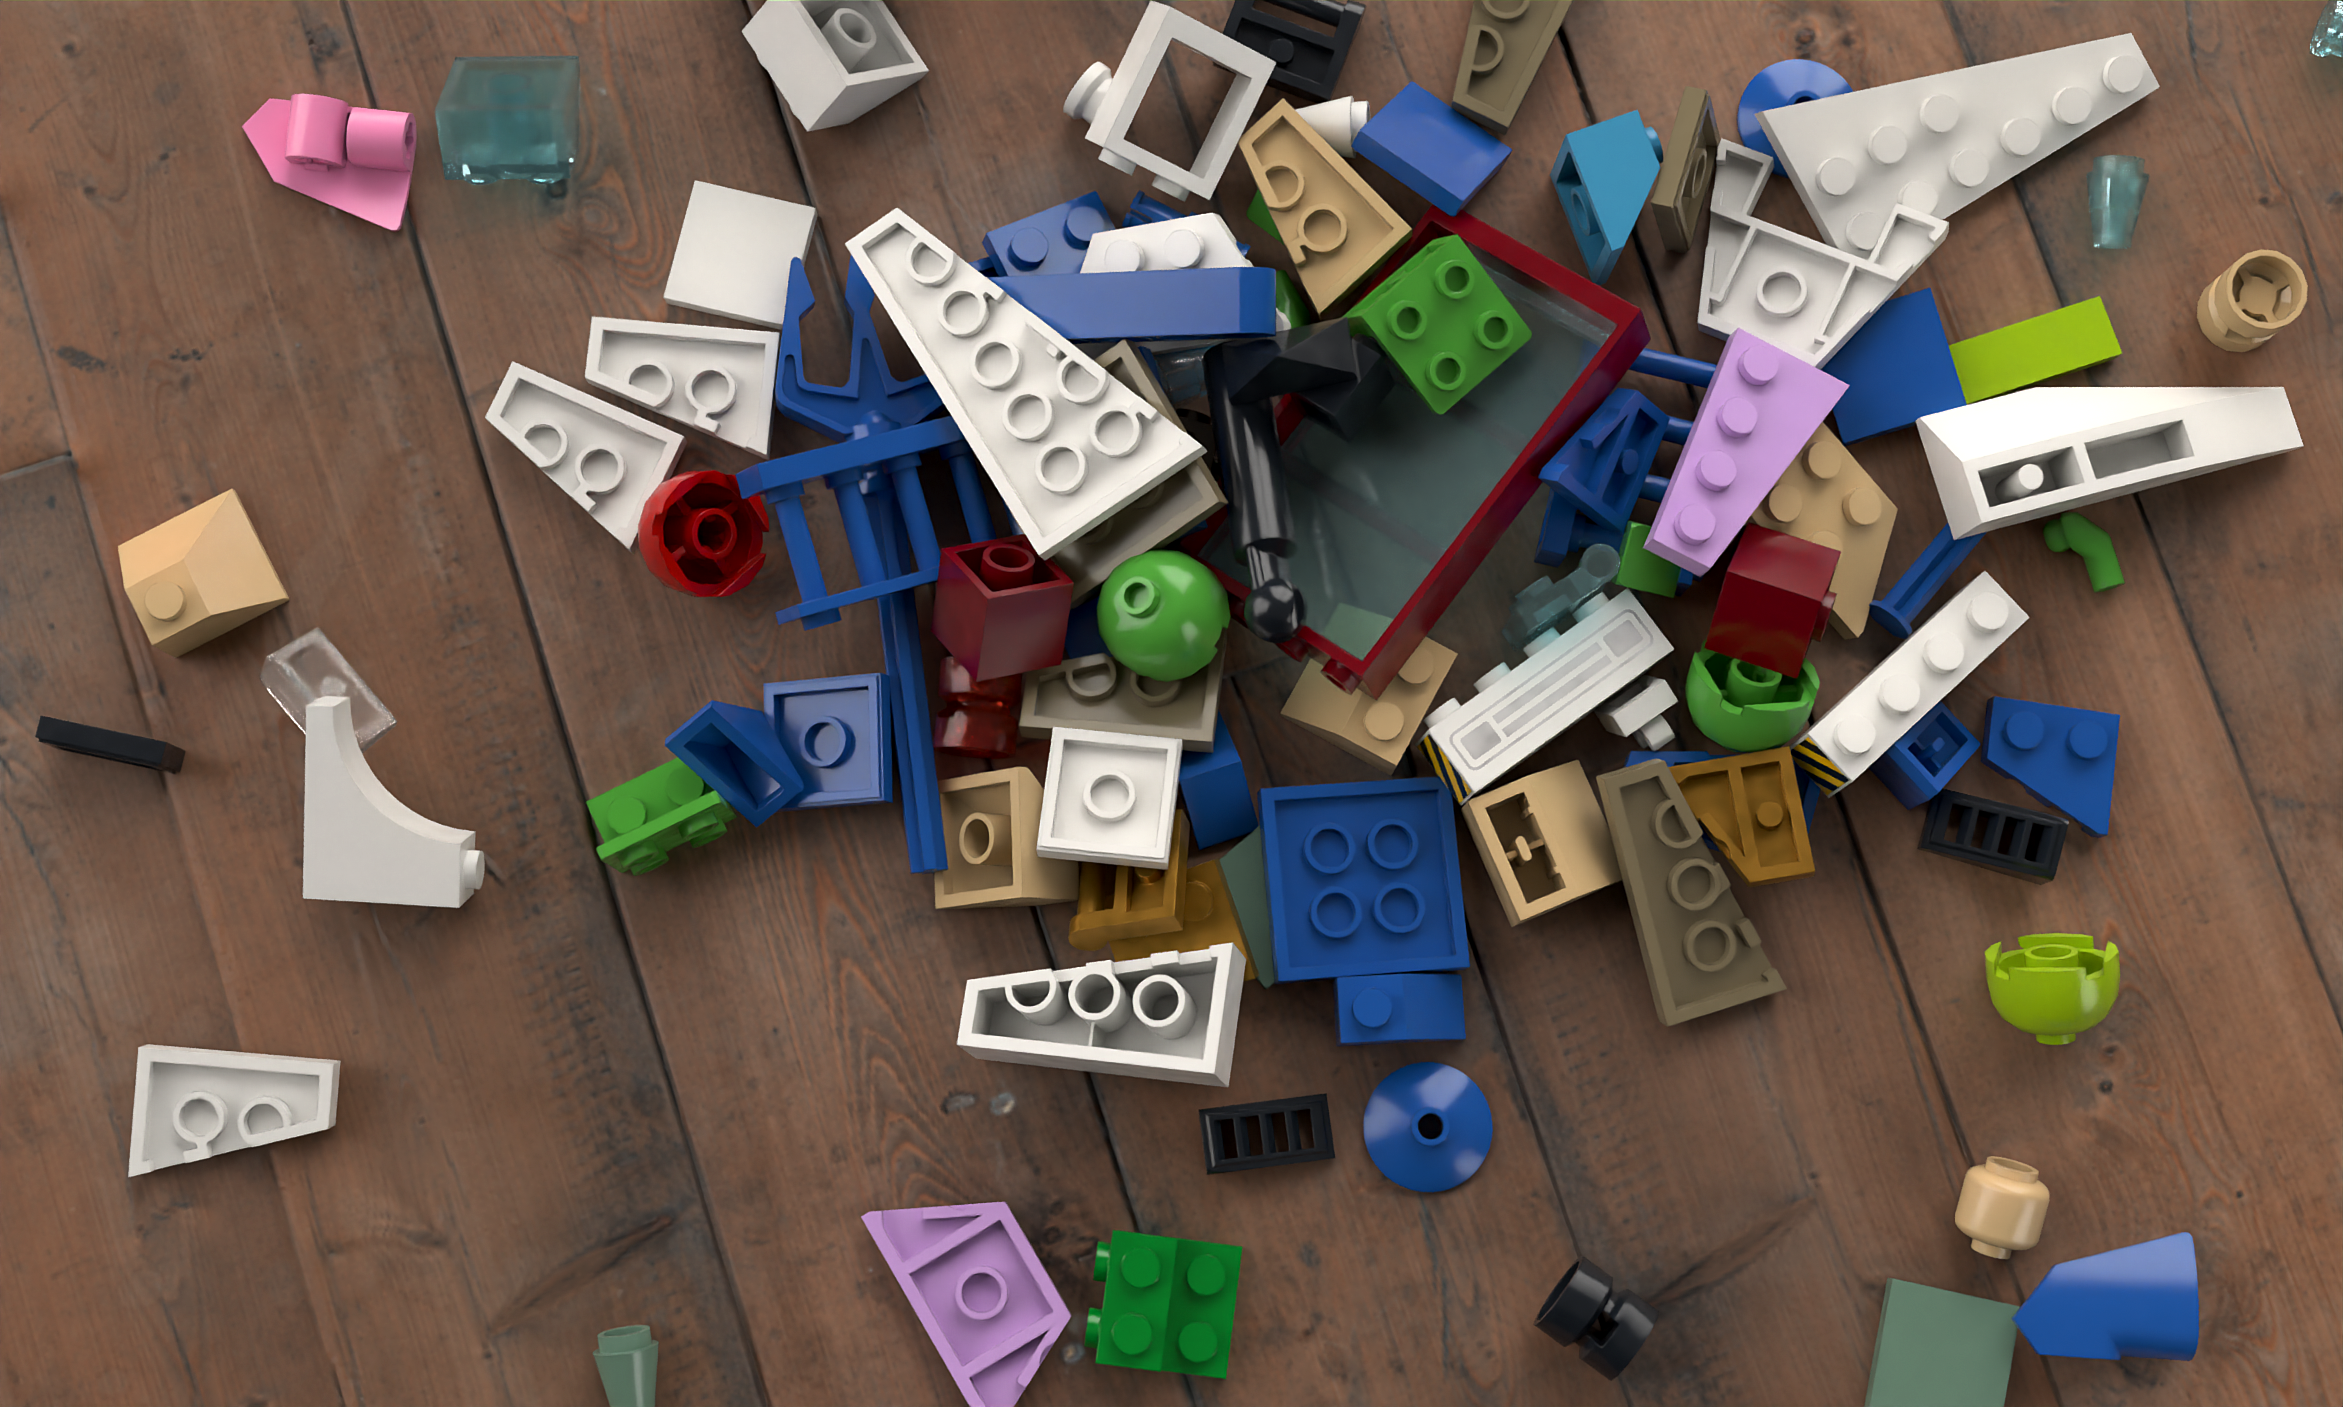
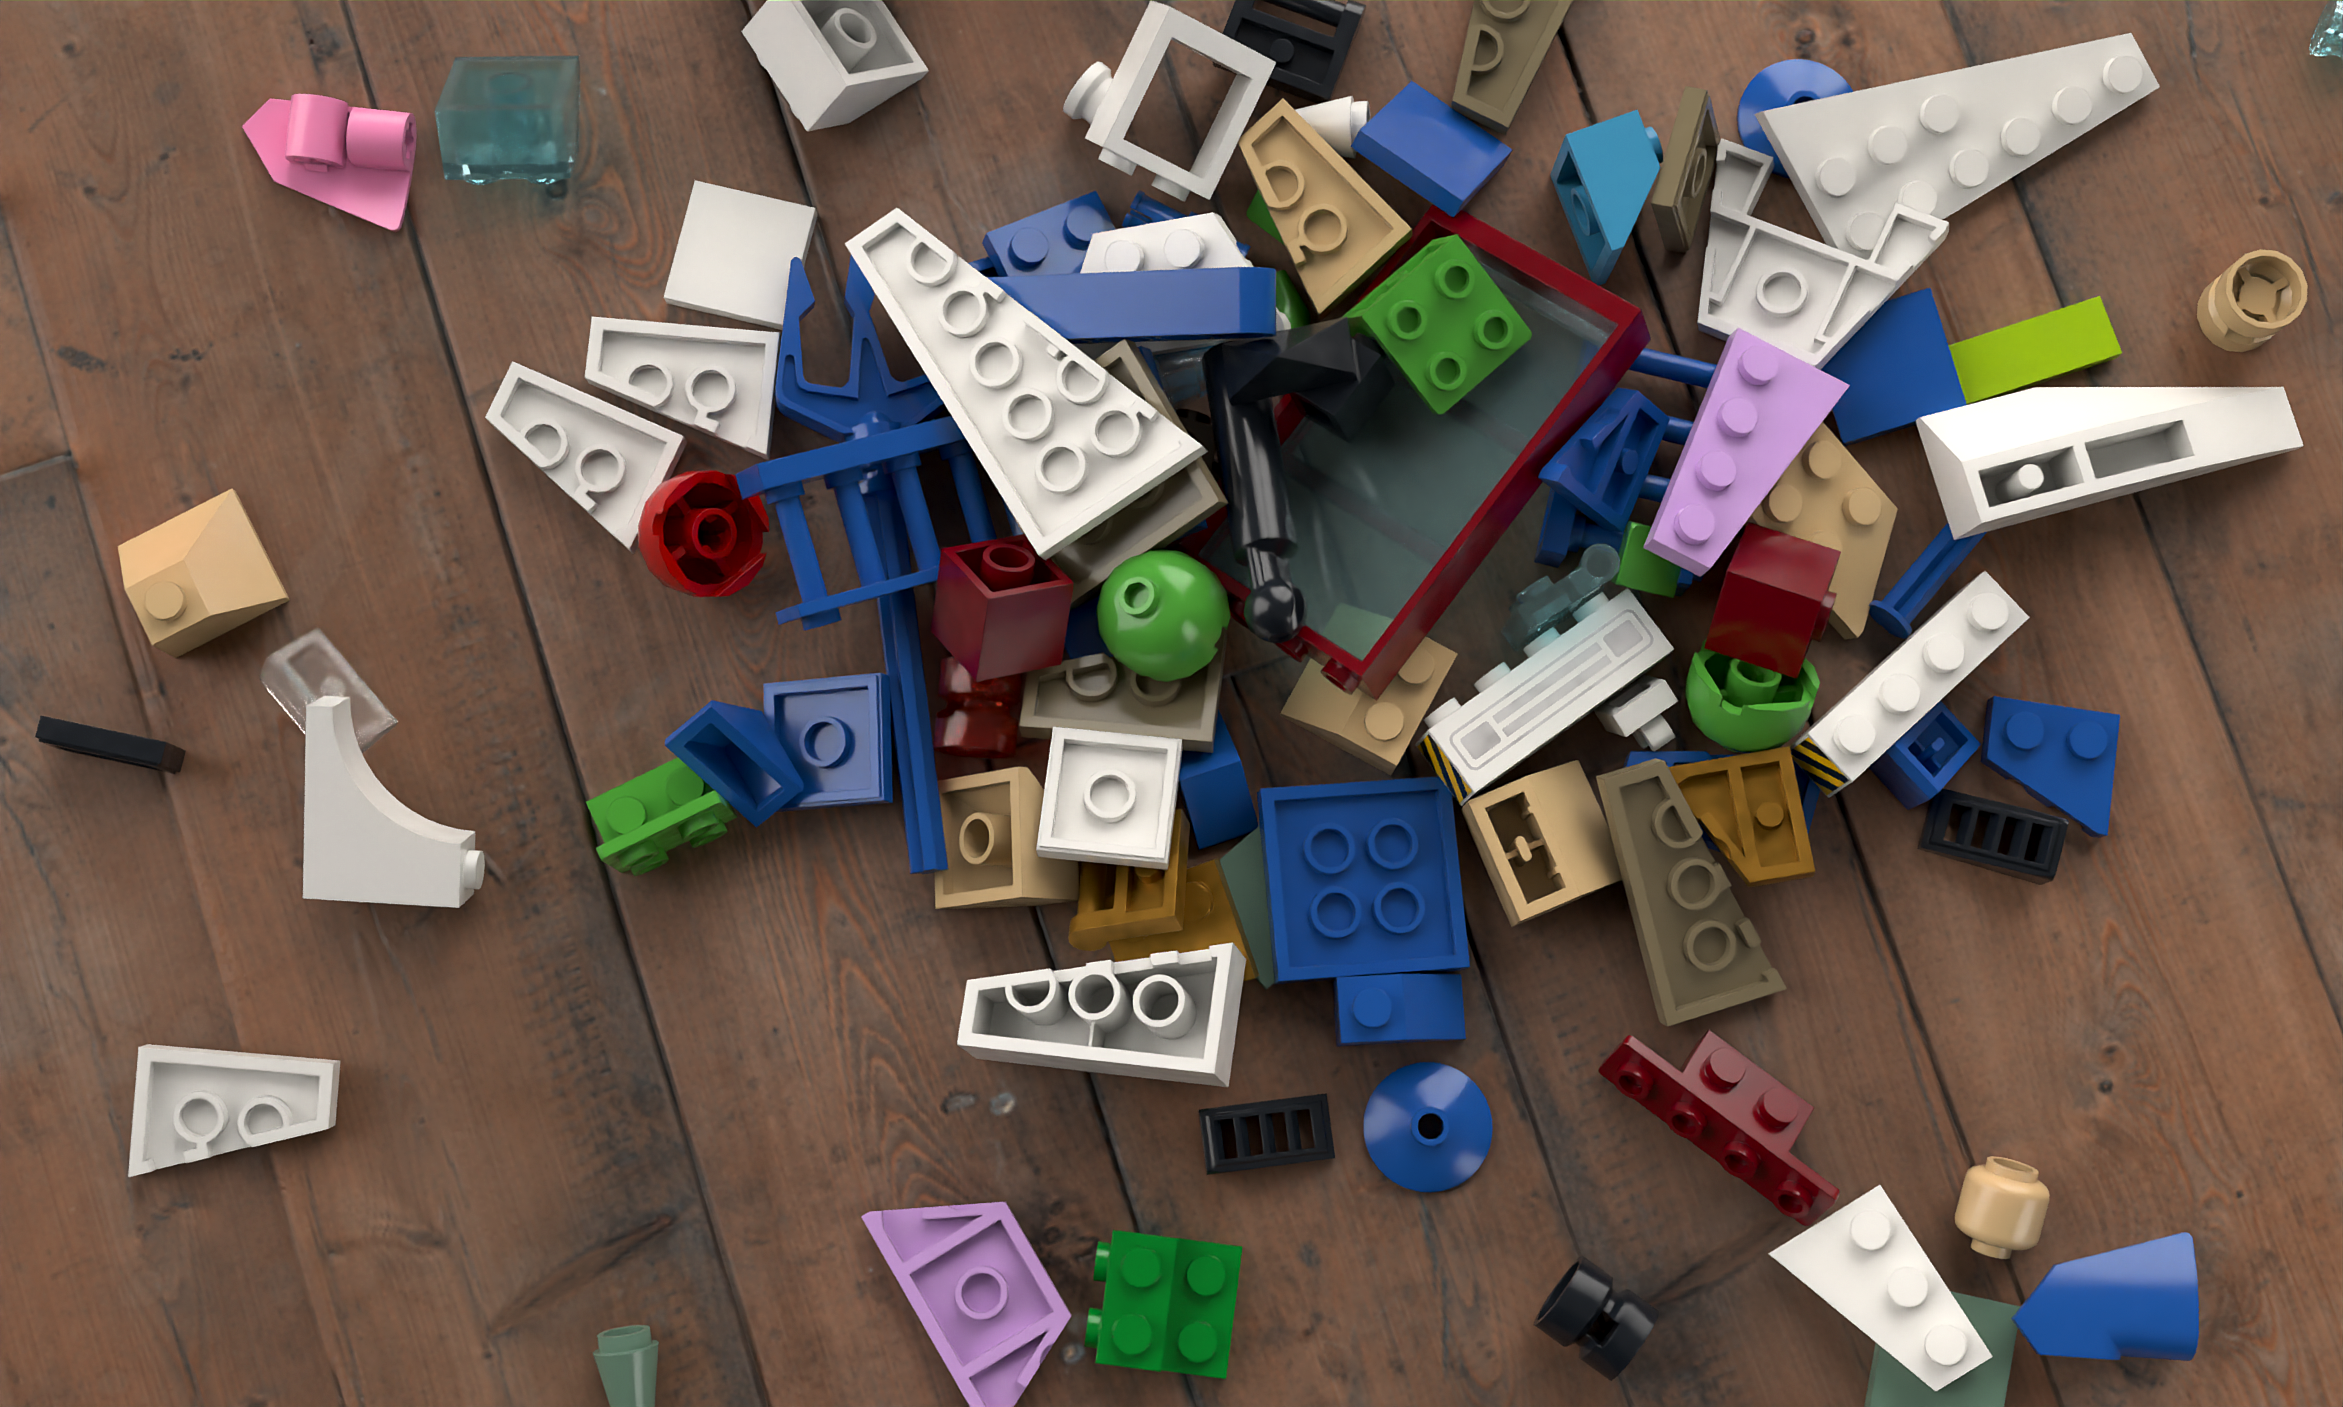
(1730, 1114): none -> dark red bracket
(1887, 1287): none -> white wing
(2053, 984): lime cylinder -> none
(2091, 543): bright green arm -> none
(2115, 199): clear light blue cone -> none

